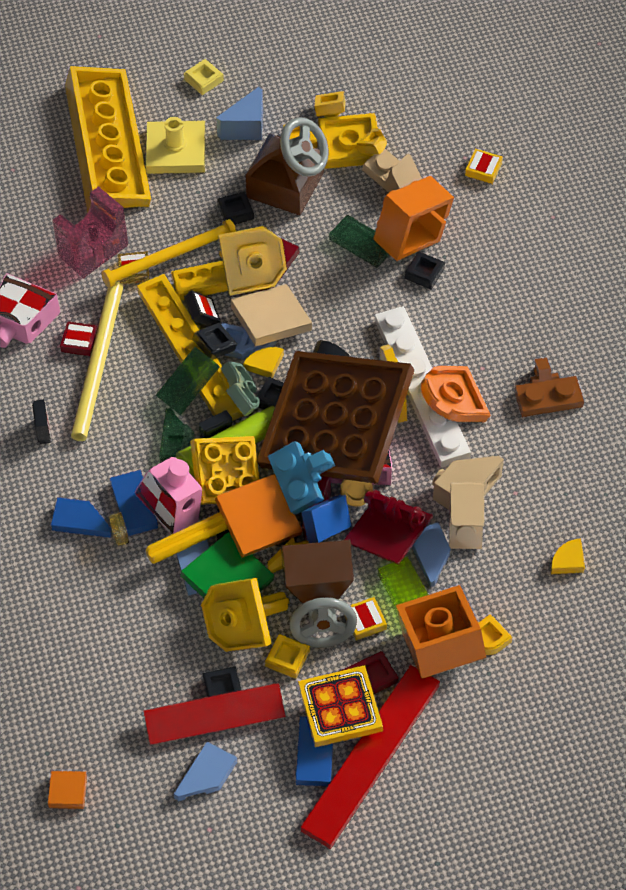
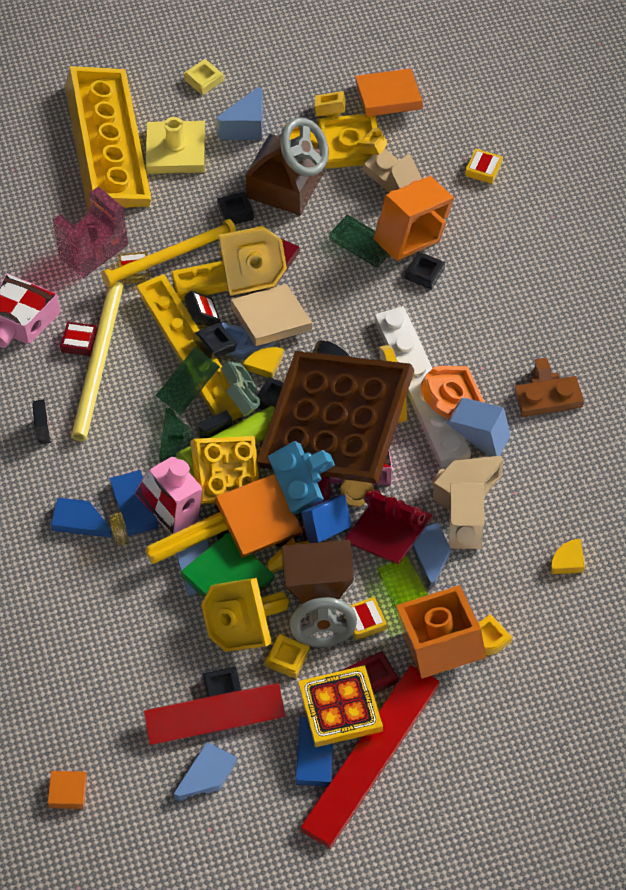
(388, 92): none -> orange tile
(481, 425): none -> medium blue slope

